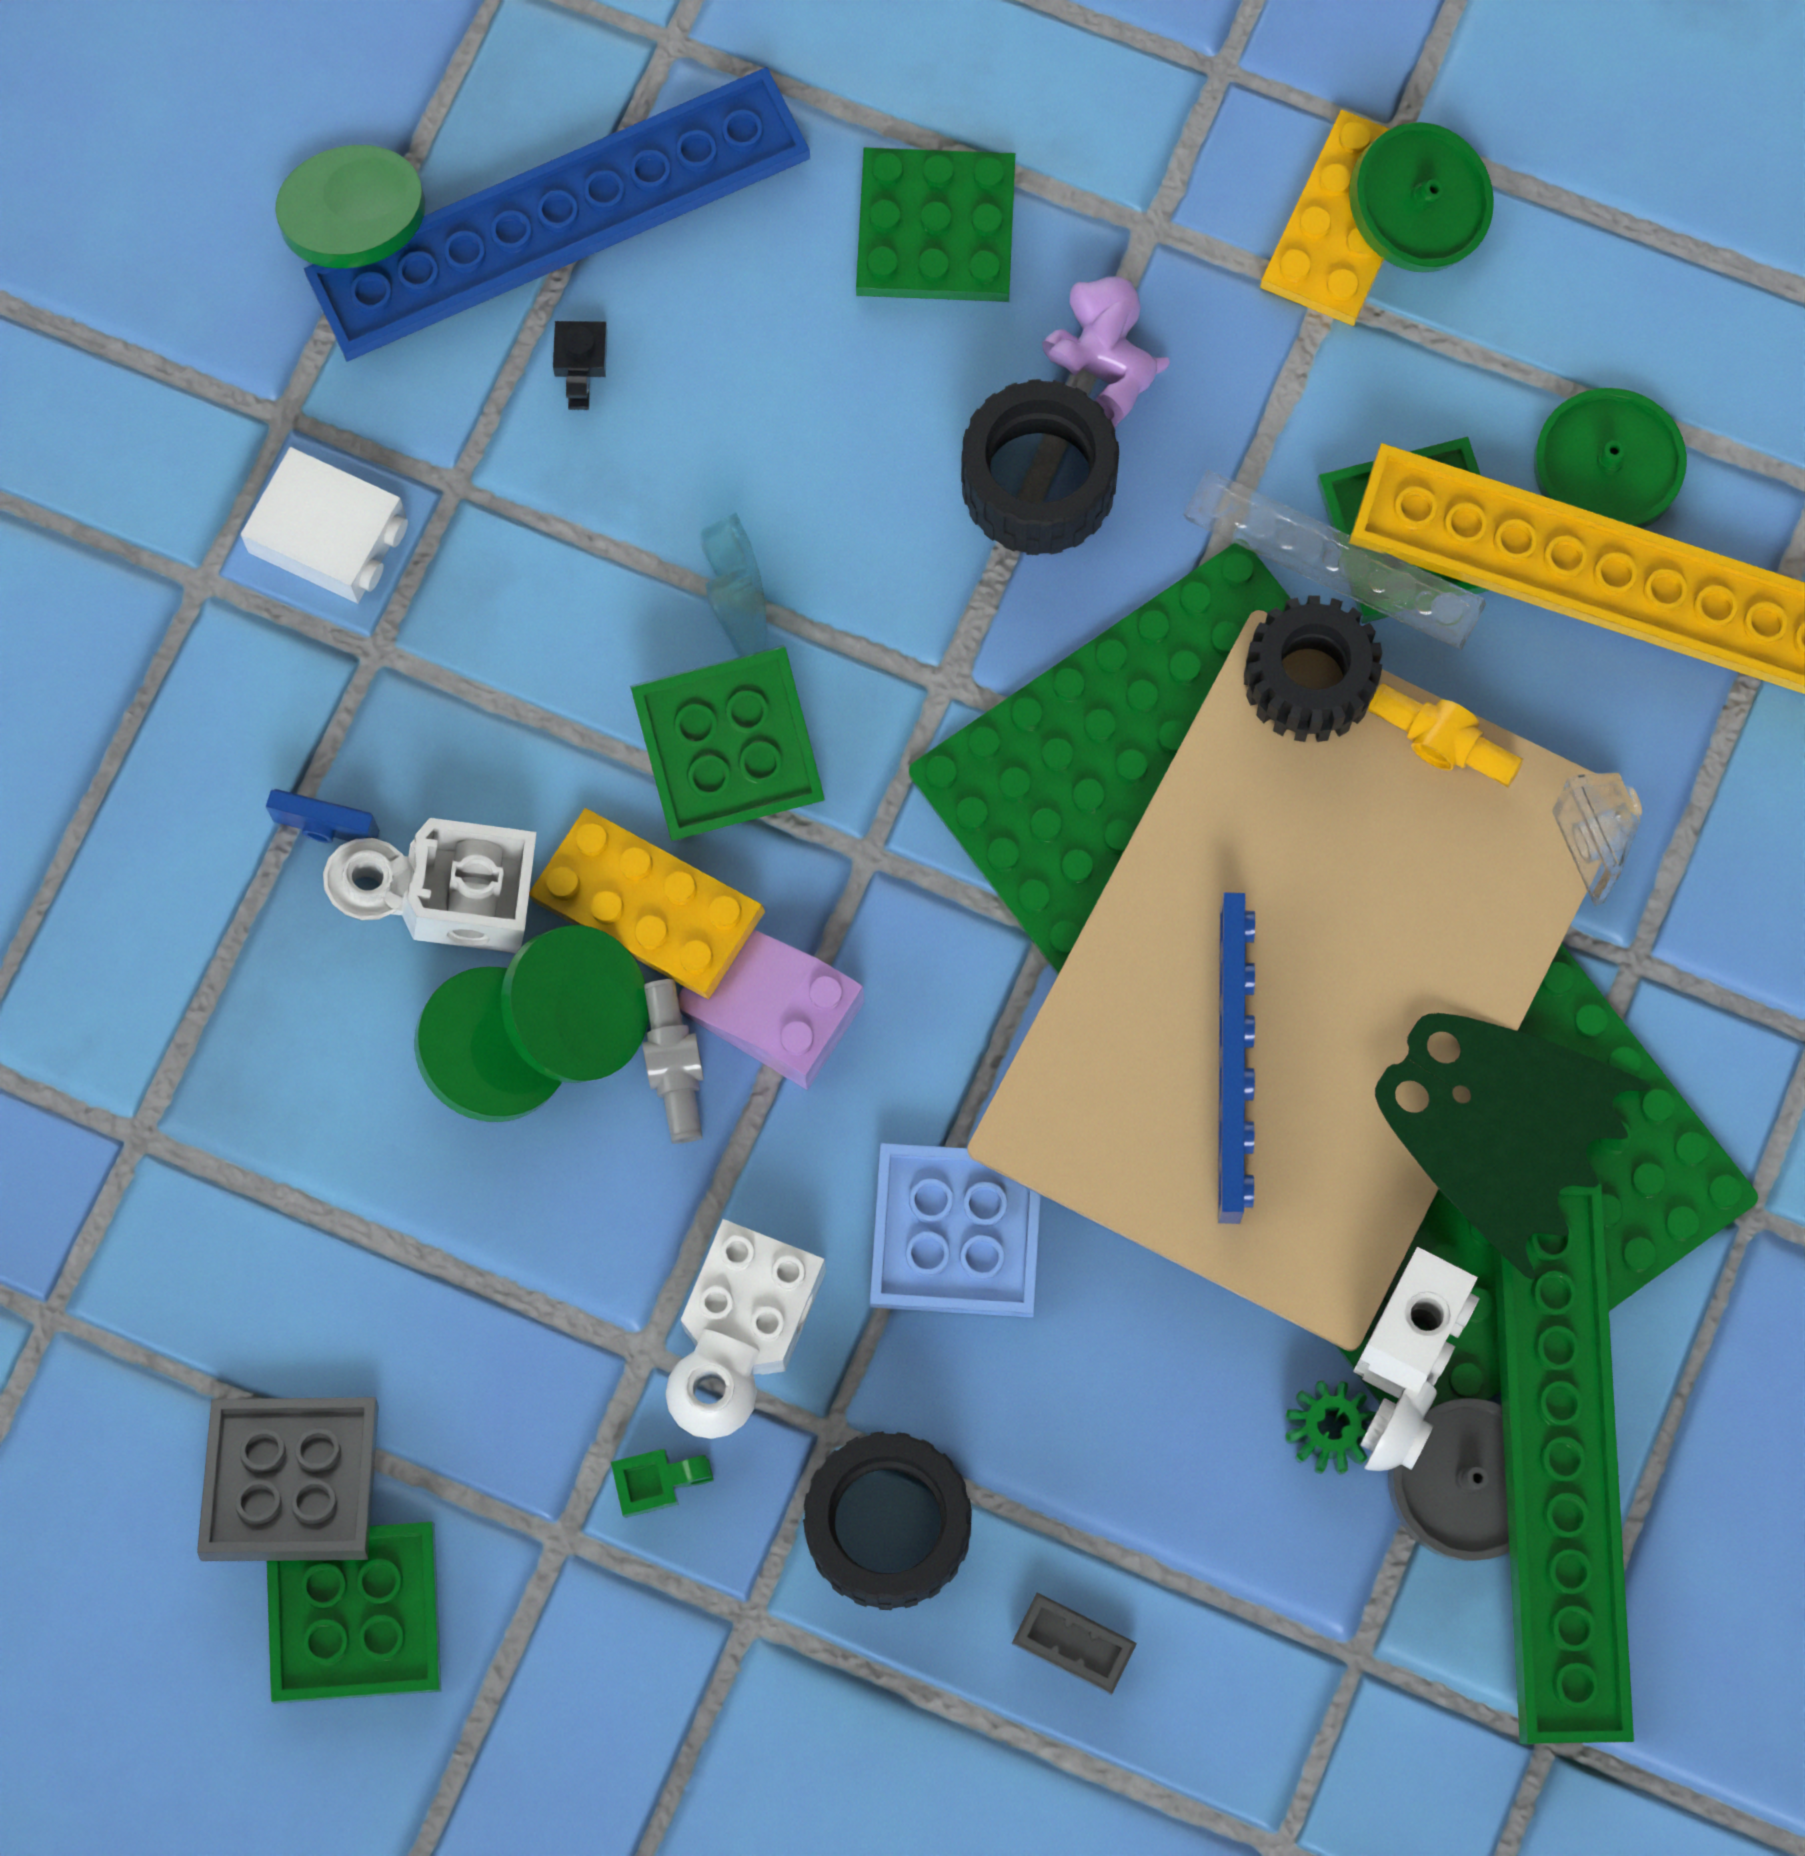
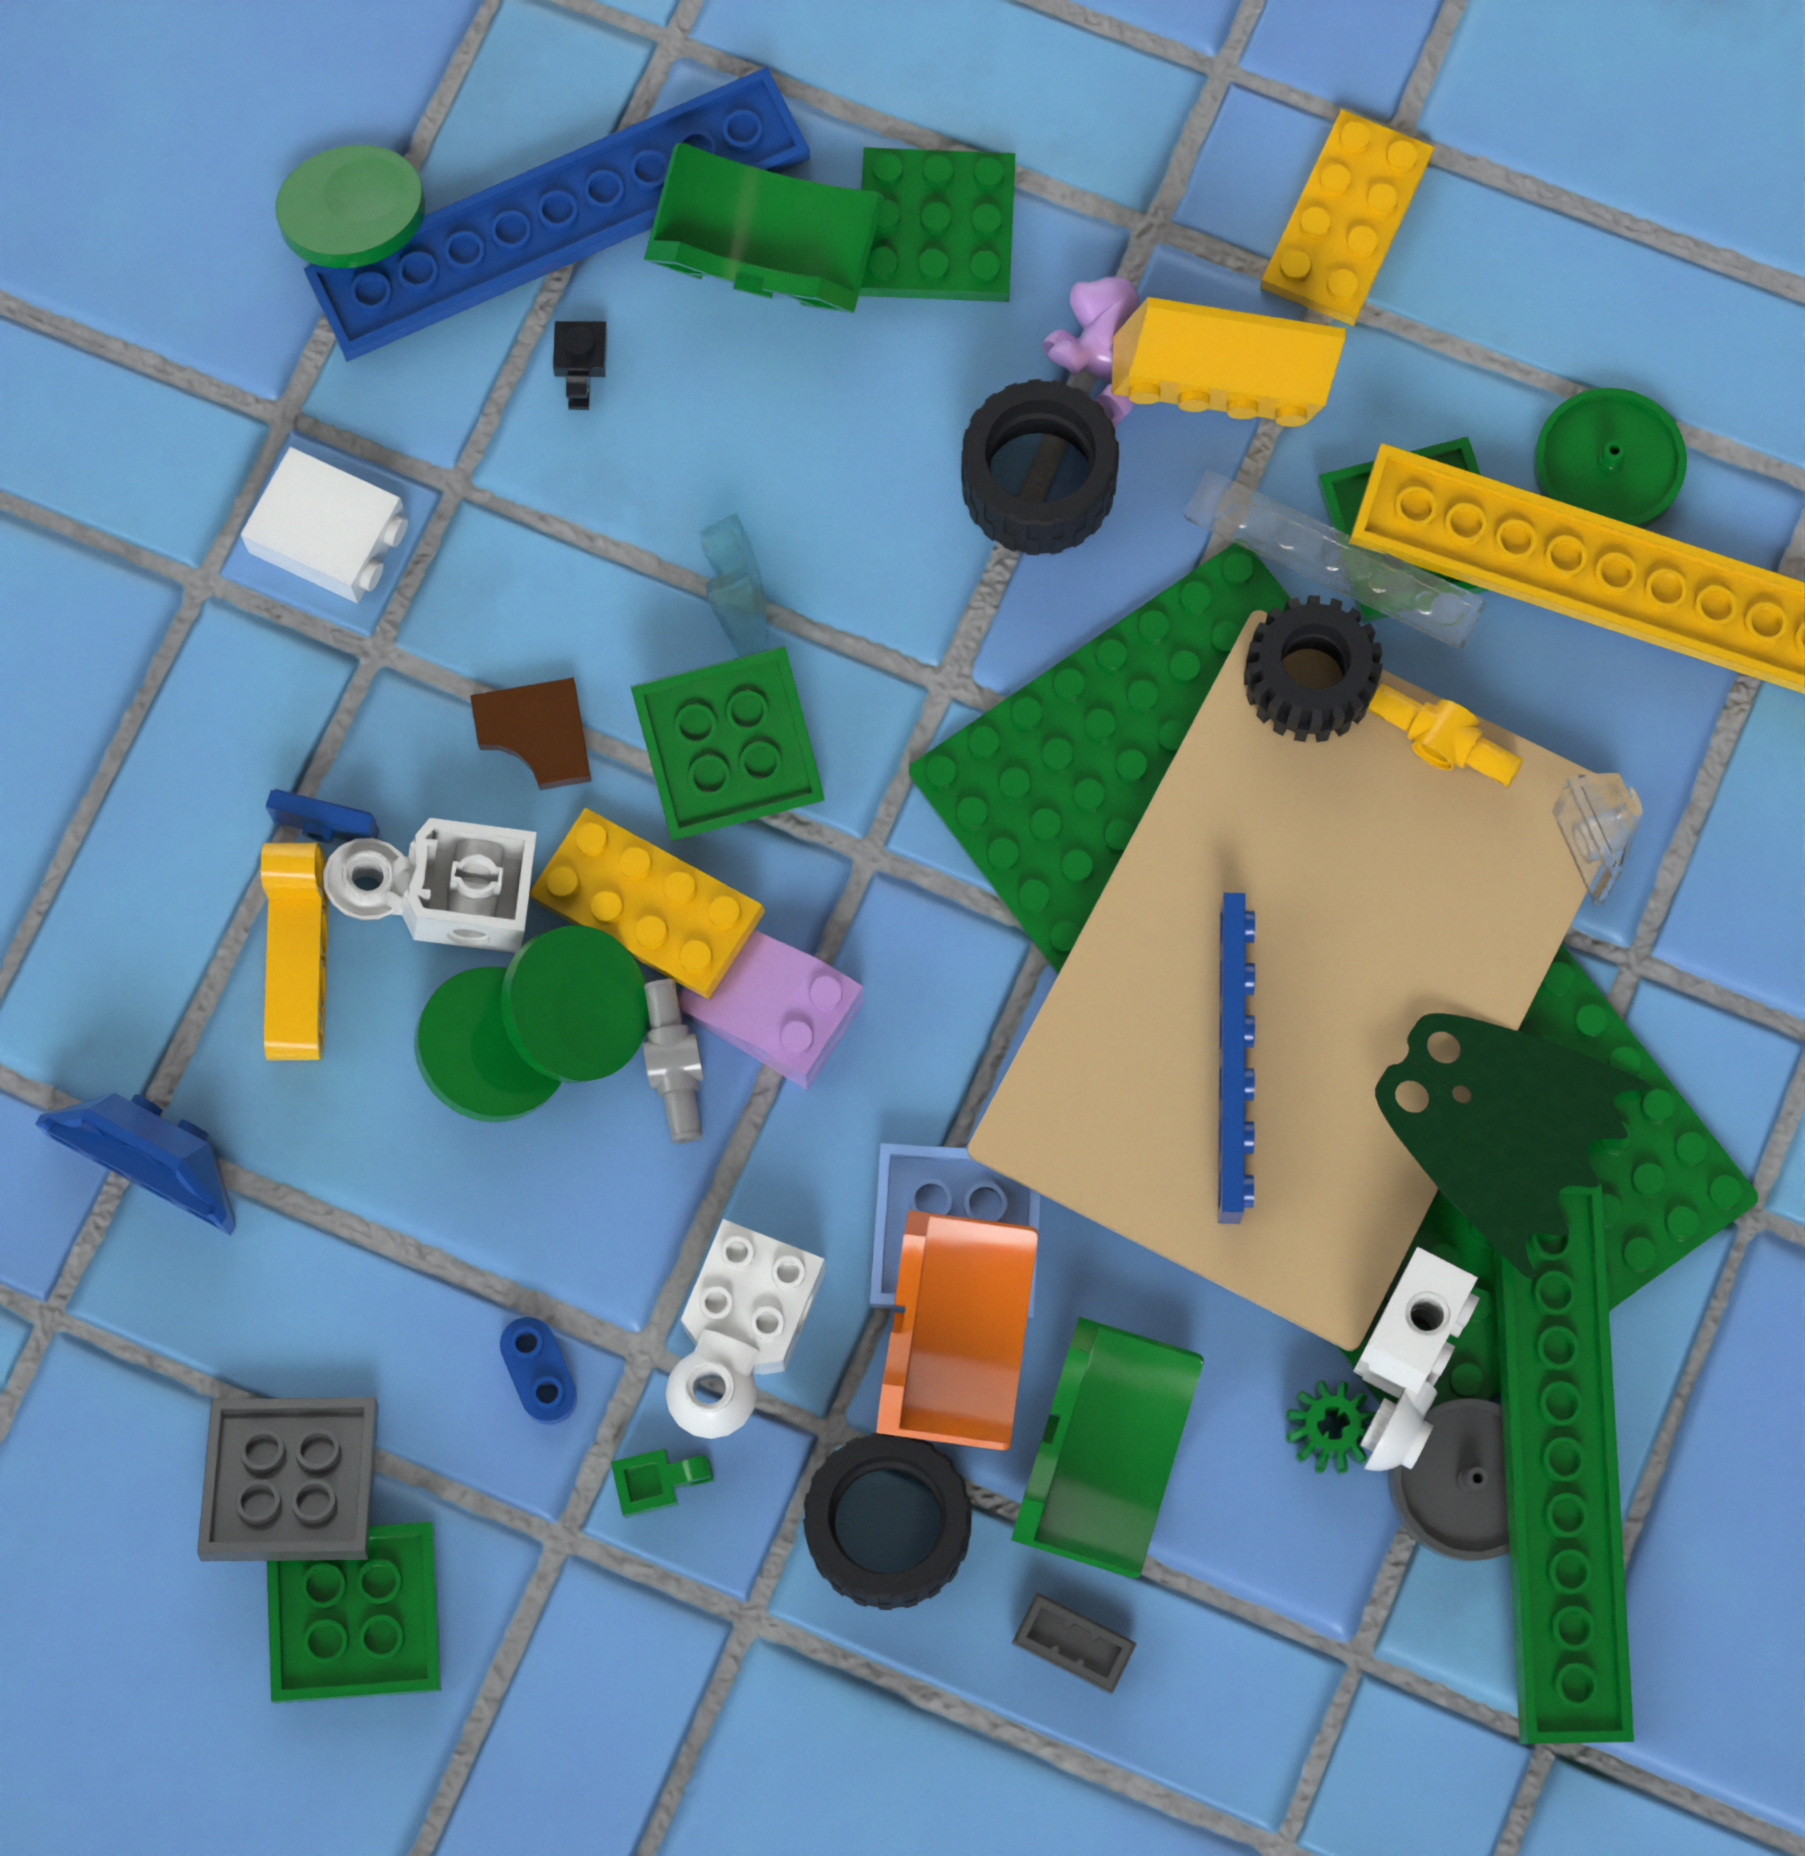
(147, 1151): none -> blue wedge
(295, 950): none -> yellow beam
(537, 726): none -> reddish brown tile
(537, 1369): none -> blue plate
(763, 230): none -> green panel
(961, 1333): none -> orange panel
(1109, 1450): none -> green panel
(1225, 361): none -> yellow slope
(1421, 197): green piece -> none

